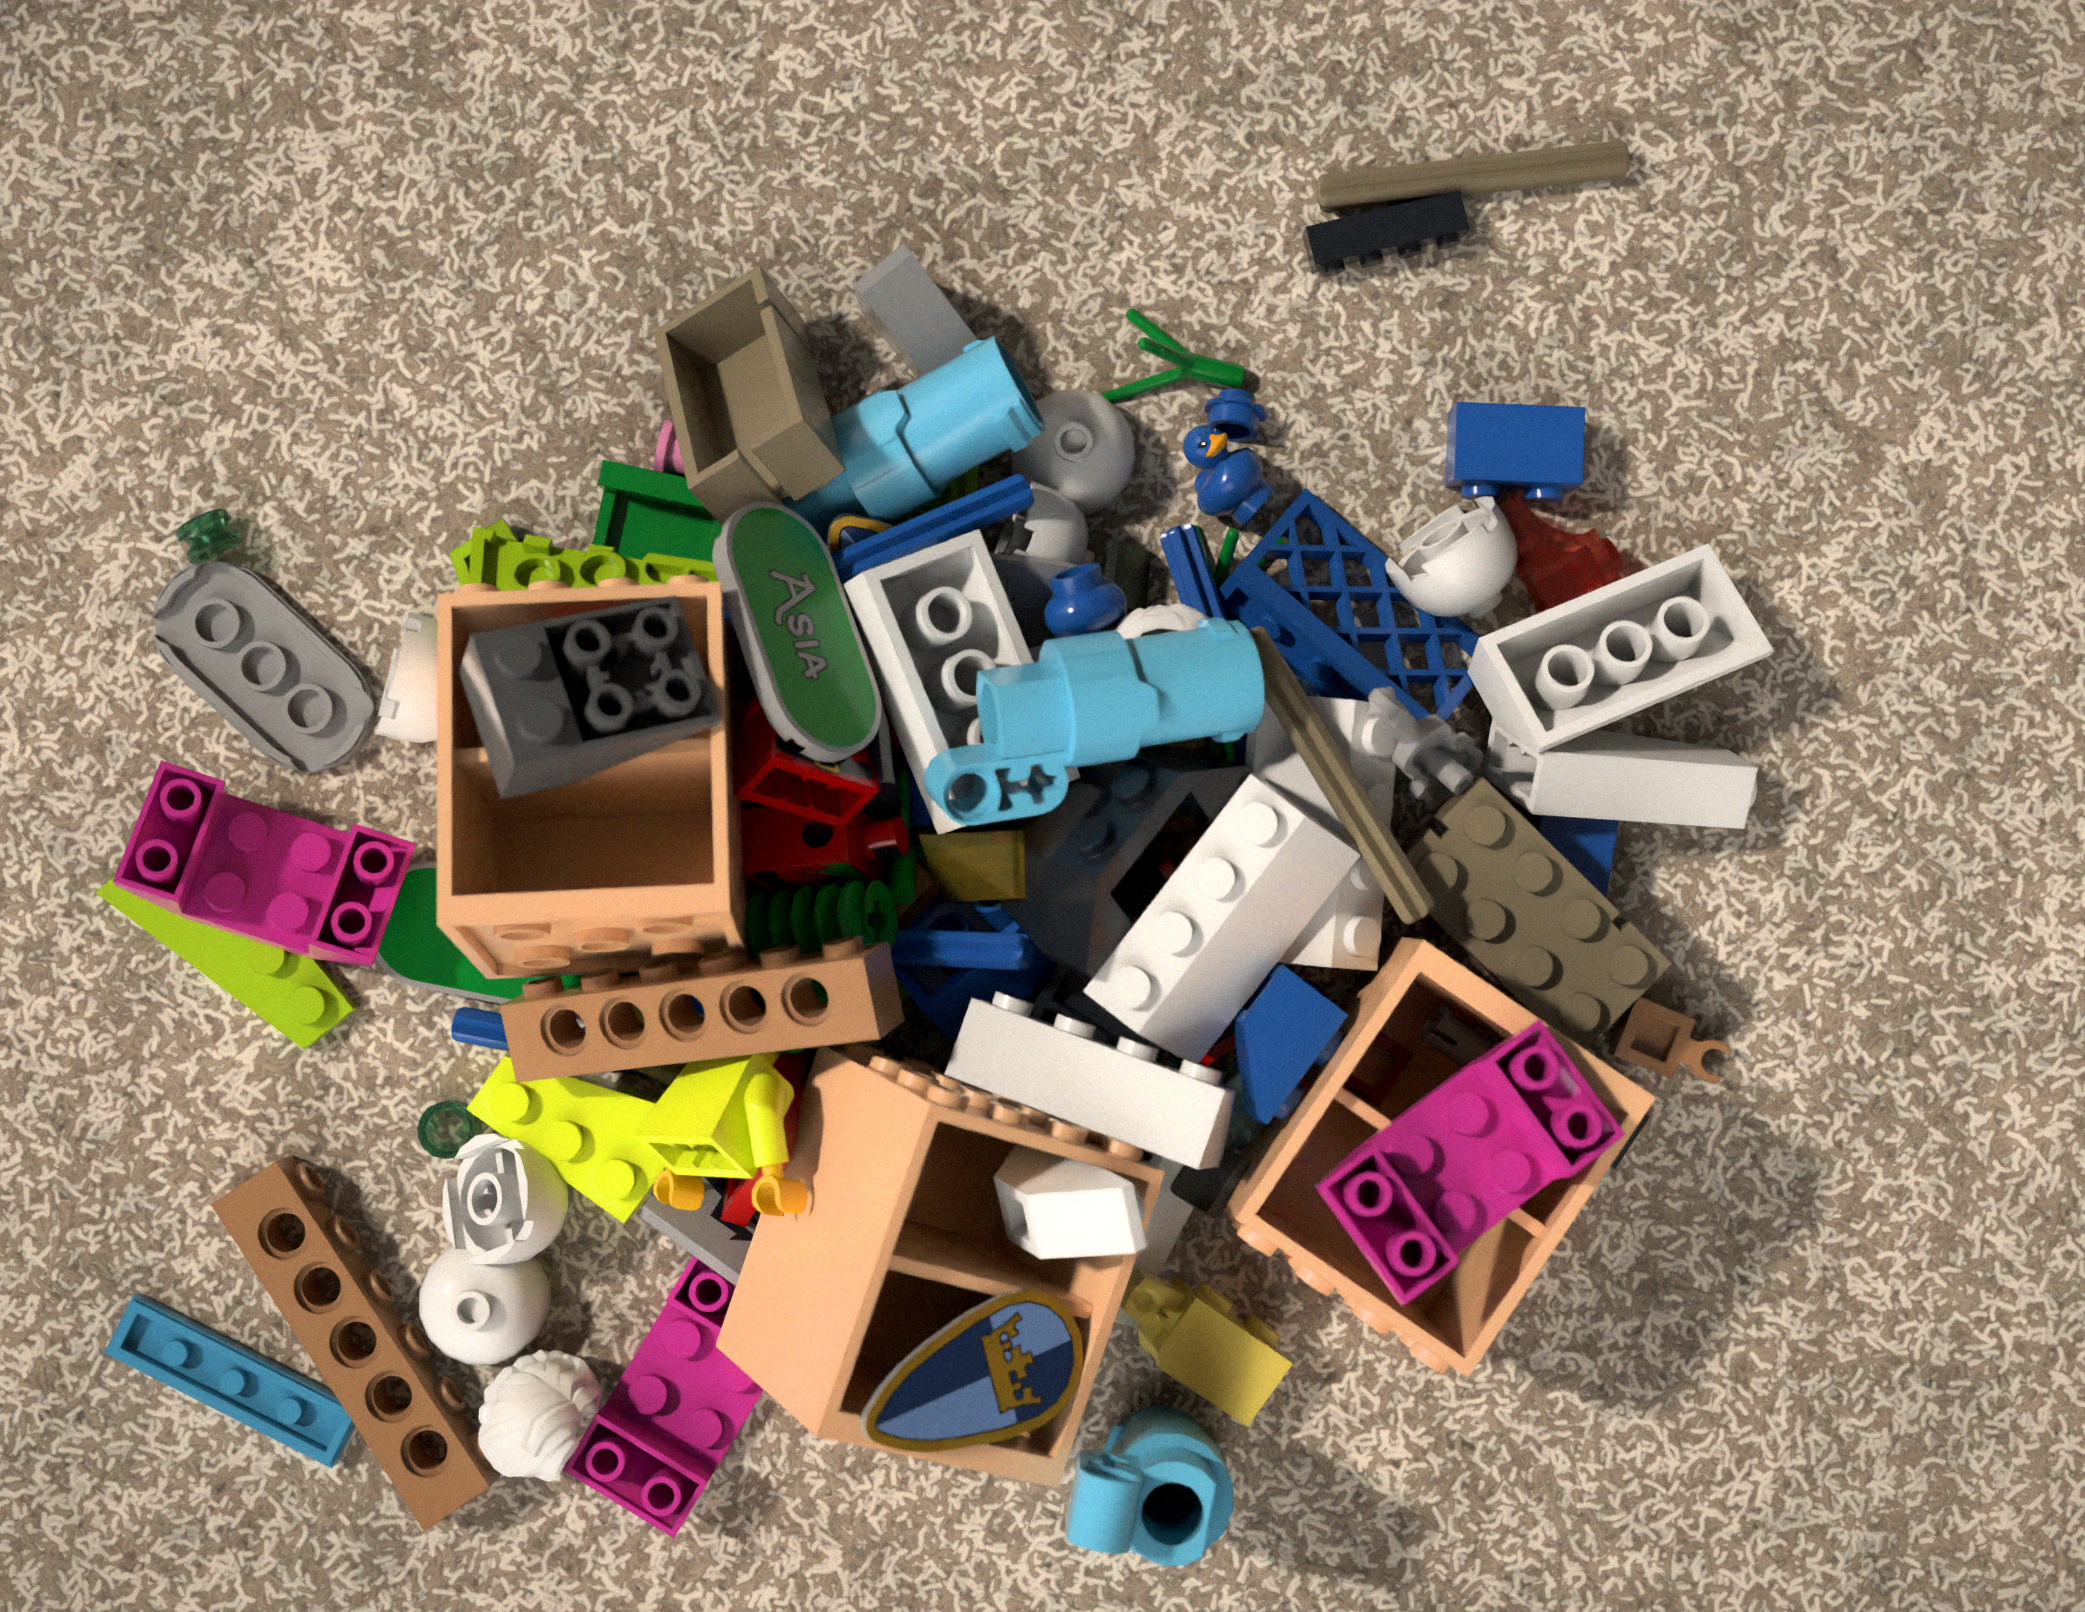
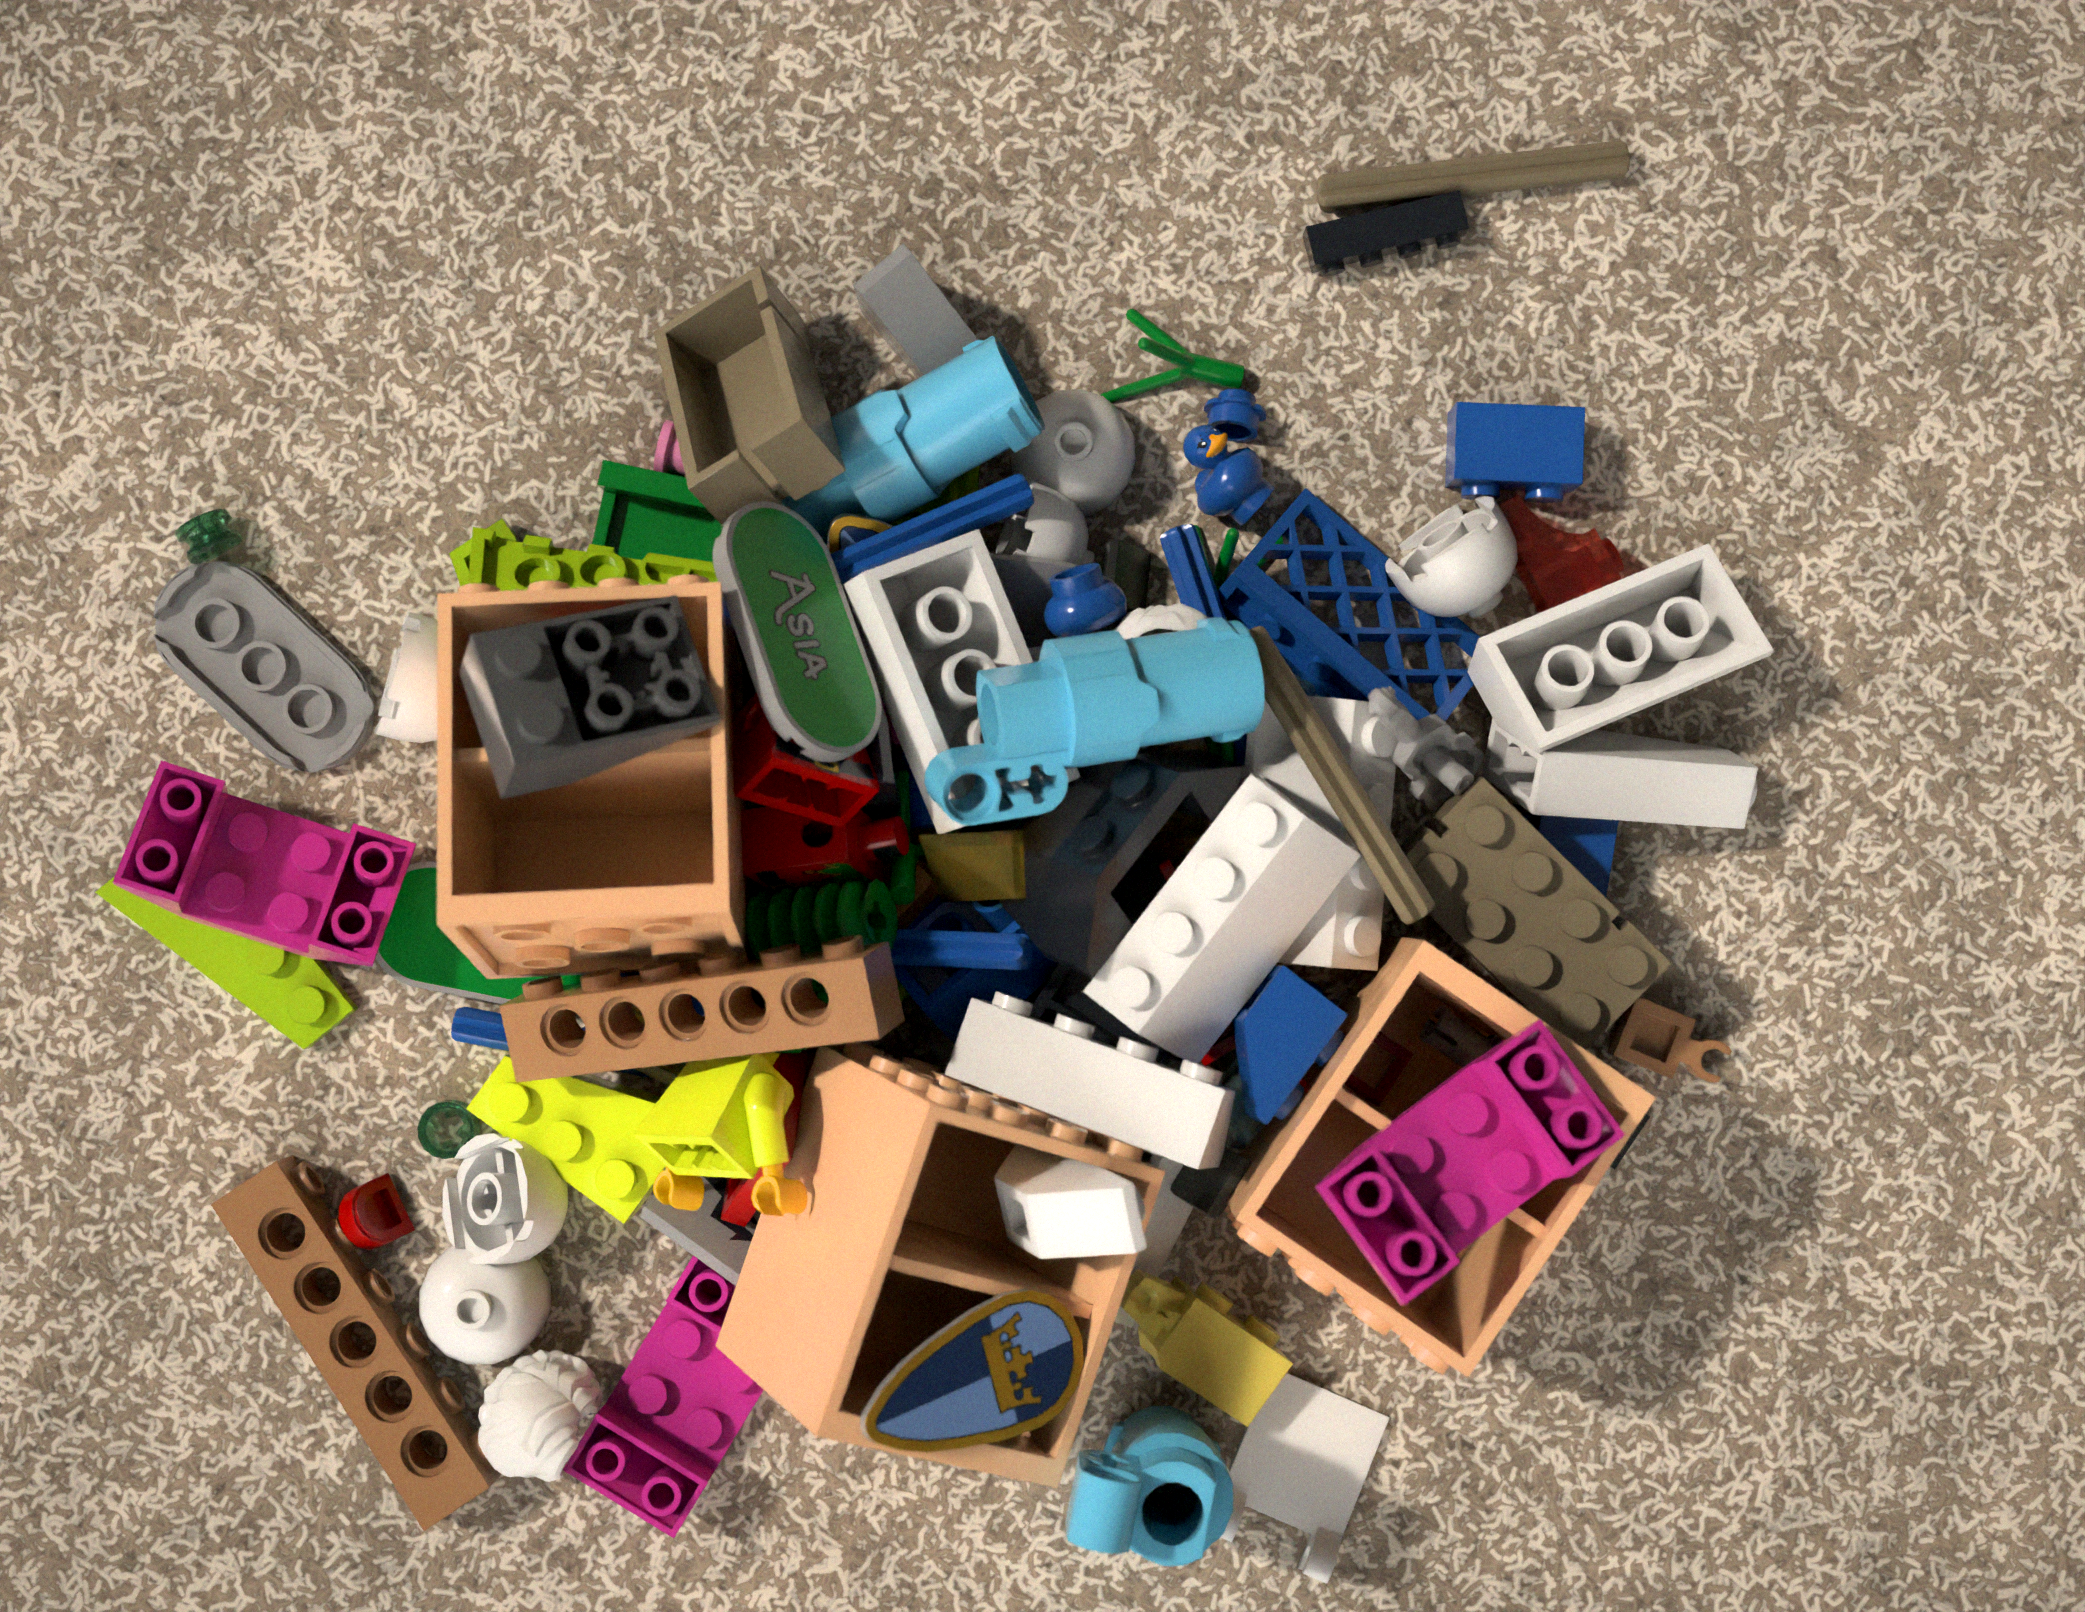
(232, 1379): dark azure tile -> none
(374, 1214): none -> red tile
(1305, 1466): none -> white flag

